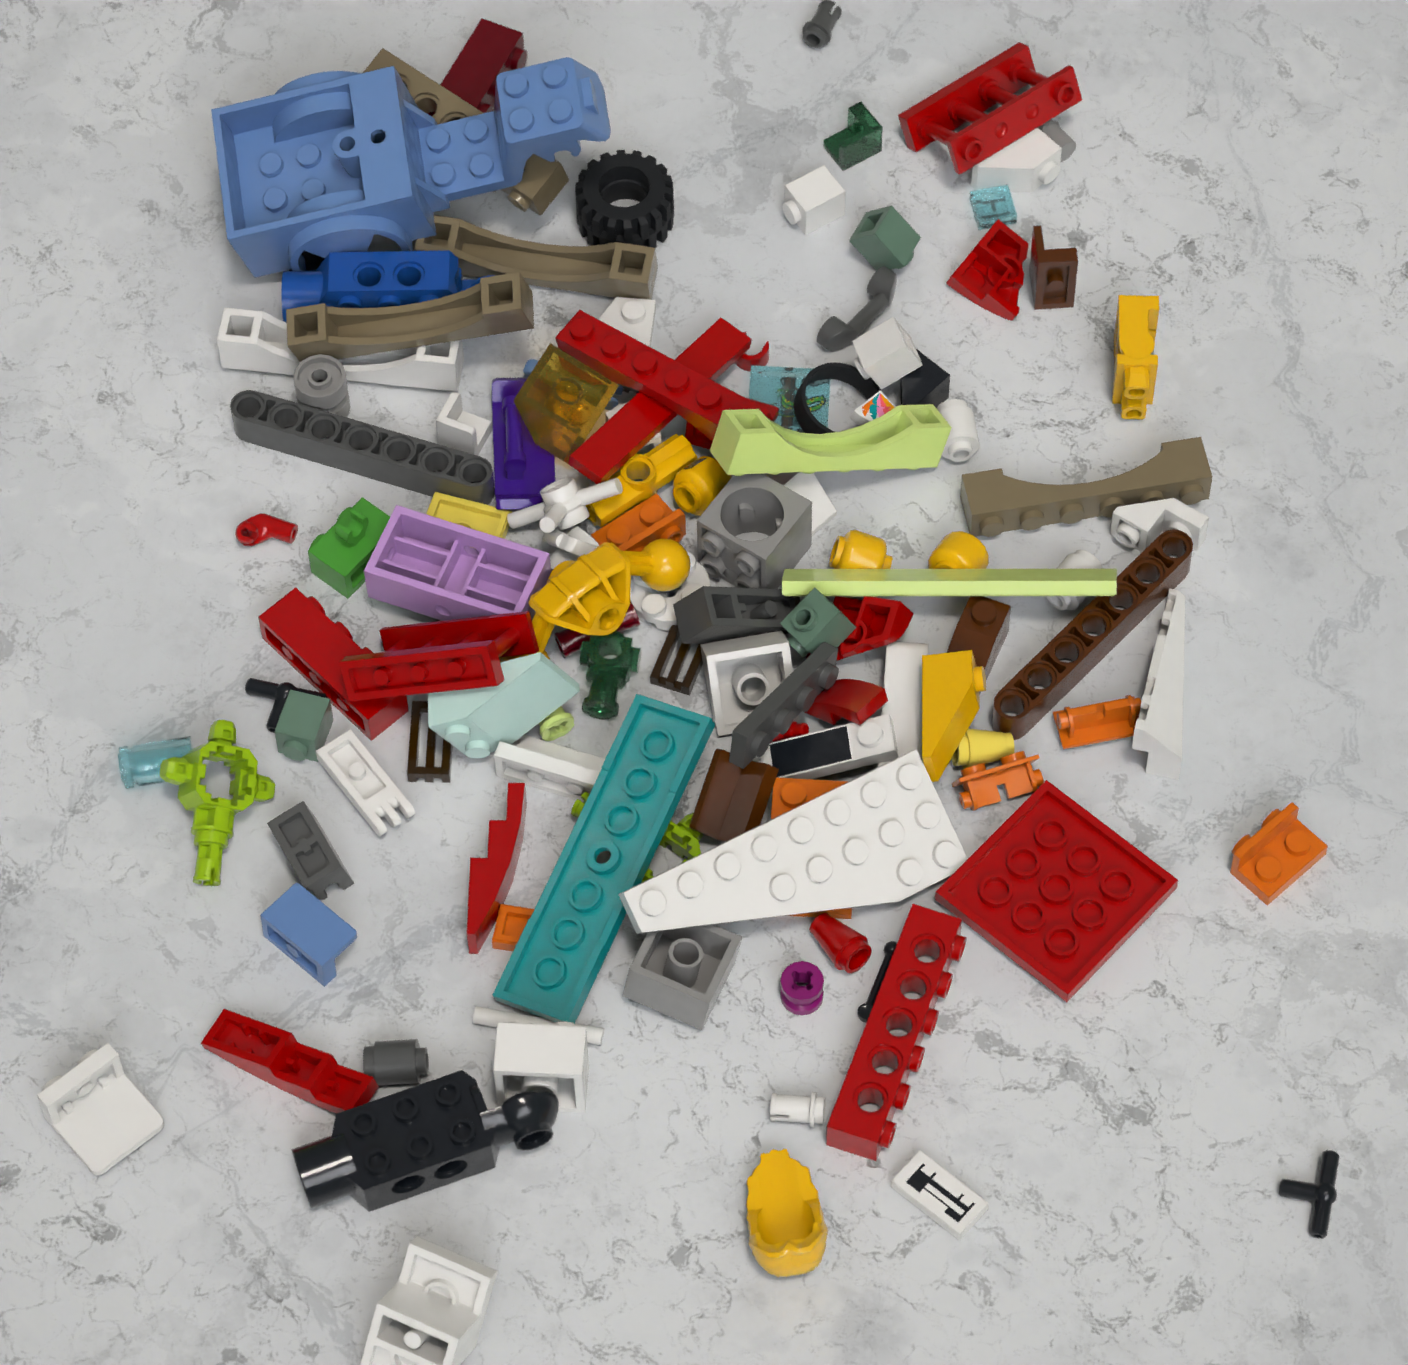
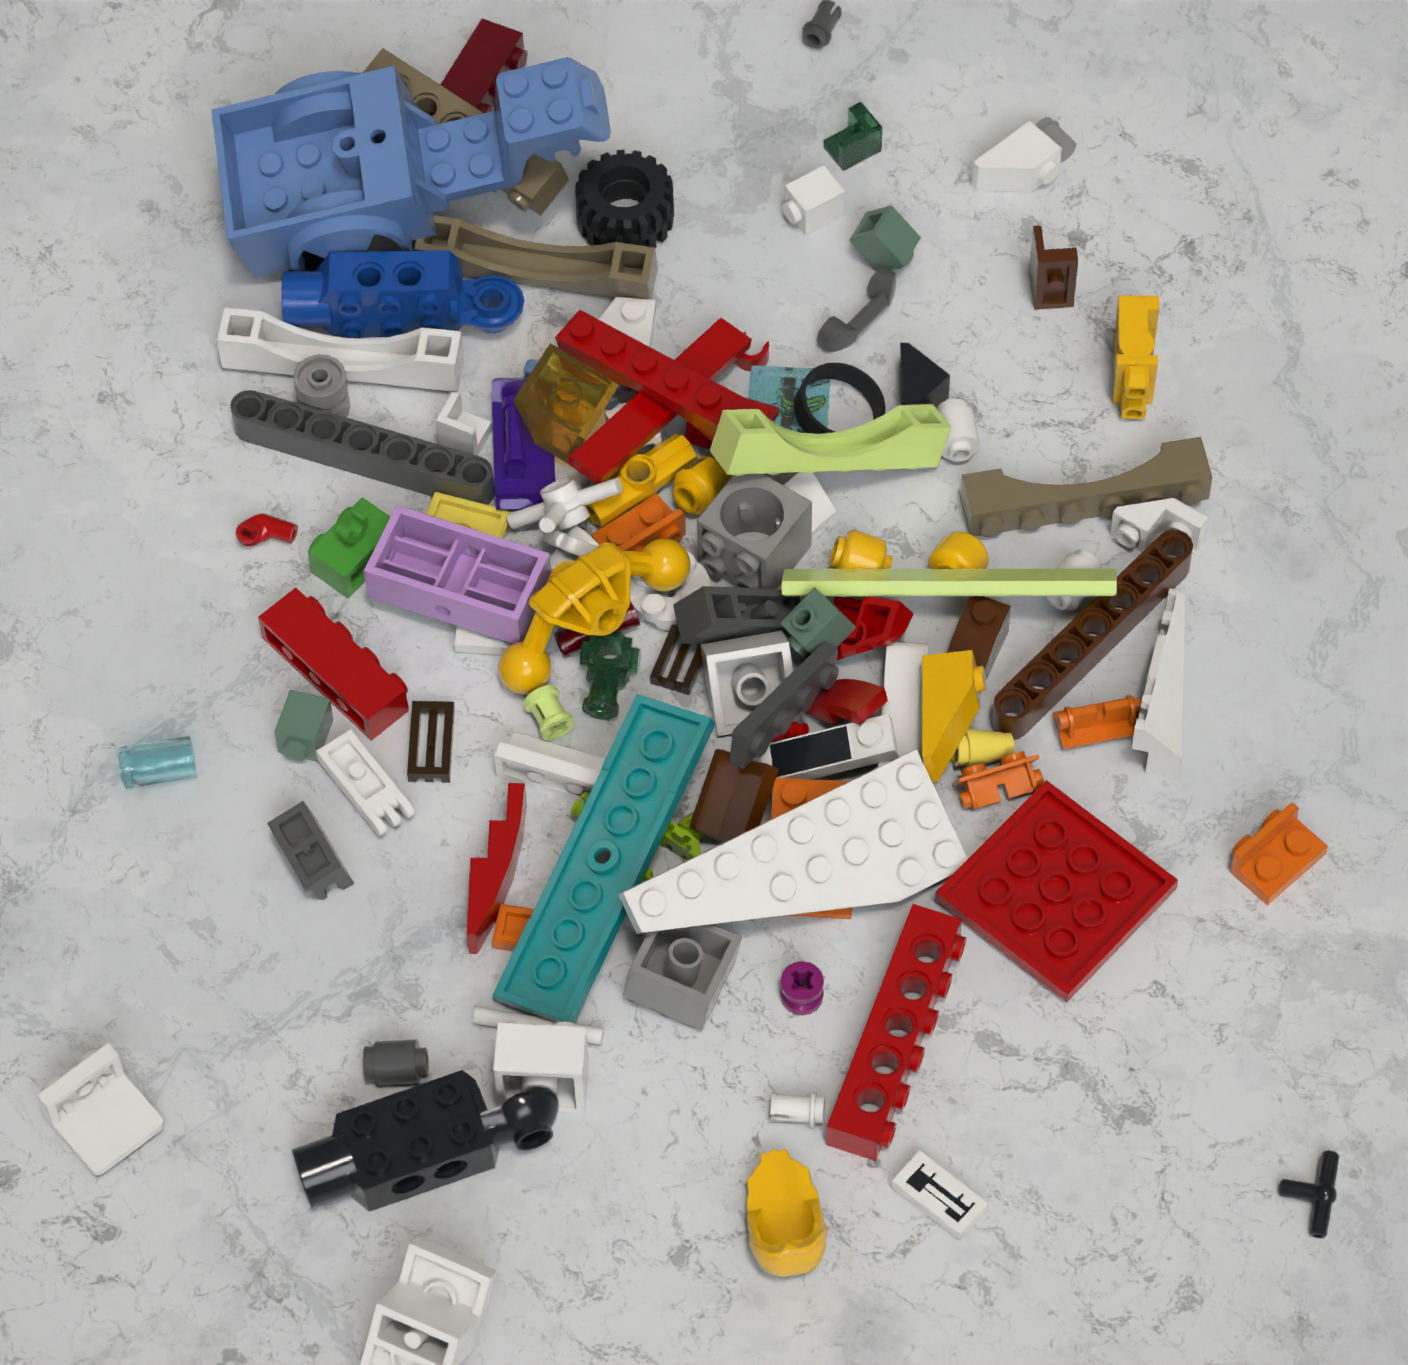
(215, 816): lime piece -> none
(276, 692): black piece -> none
(286, 1064): red slope -> none
(307, 932): medium blue panel -> none
(439, 656): red fence -> none
(484, 716): light aqua slope -> none
(489, 308): dark tan arch -> none
(841, 943): red cone -> none
(865, 1009): black hinge -> none
(872, 409): tile -> none
(886, 353): white brick -> none
(981, 89): red fence -> none
(992, 205): clear light blue tile -> none
(993, 271): red slope -> none

